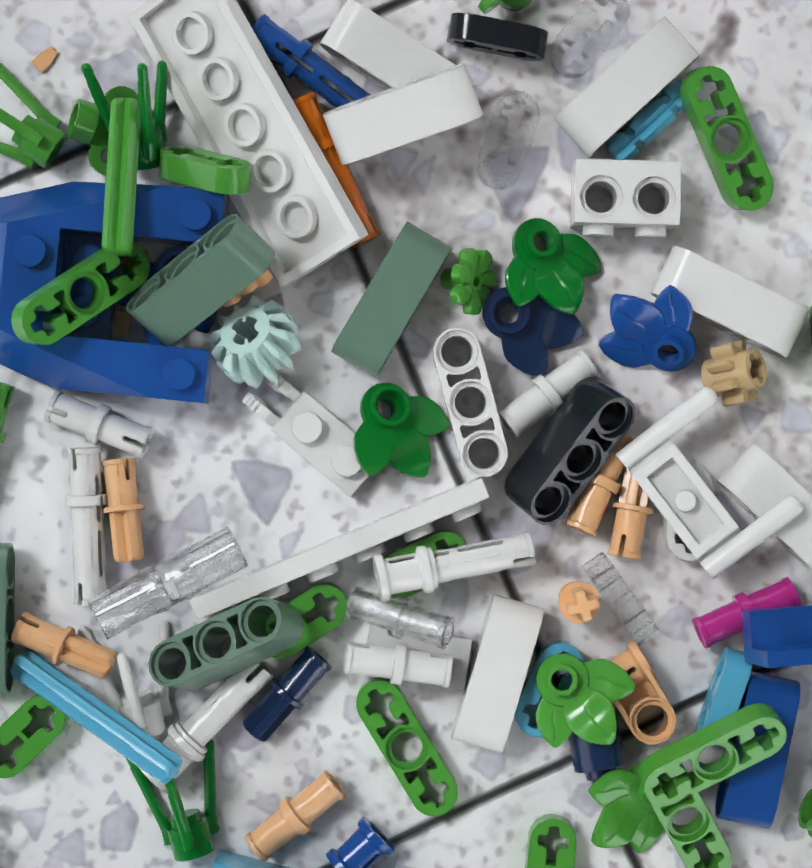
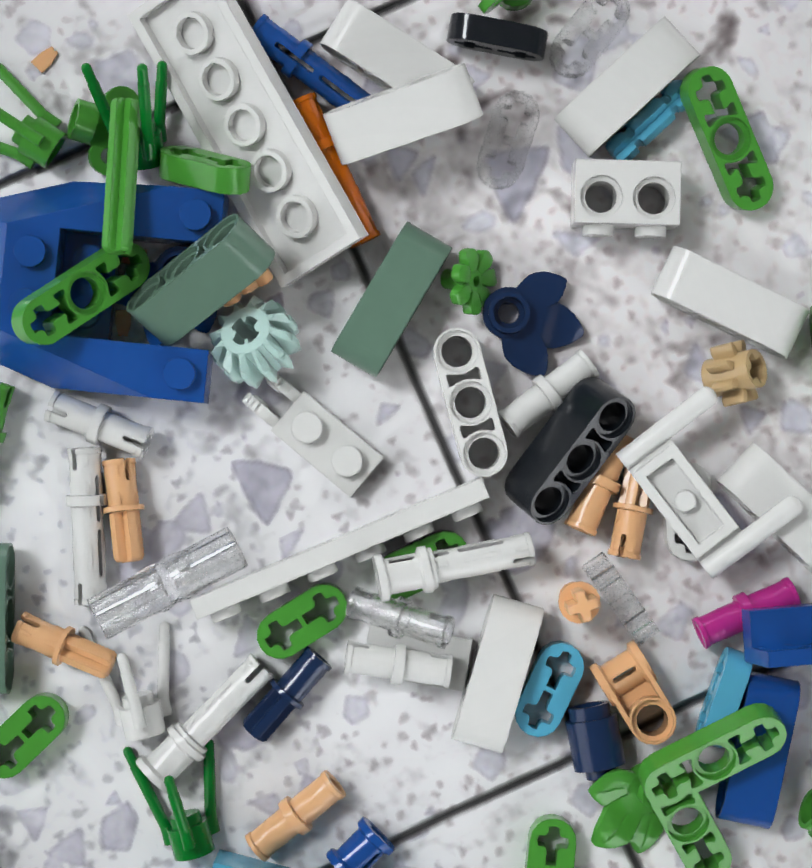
(96, 717): medium azure axle -> none
(204, 641): sand green beam -> none
(397, 439): green plate -> none
(415, 786): bright green beam -> none
(549, 273): green plate -> none
(585, 705): bright green plate -> none
(646, 326): blue plate -> none

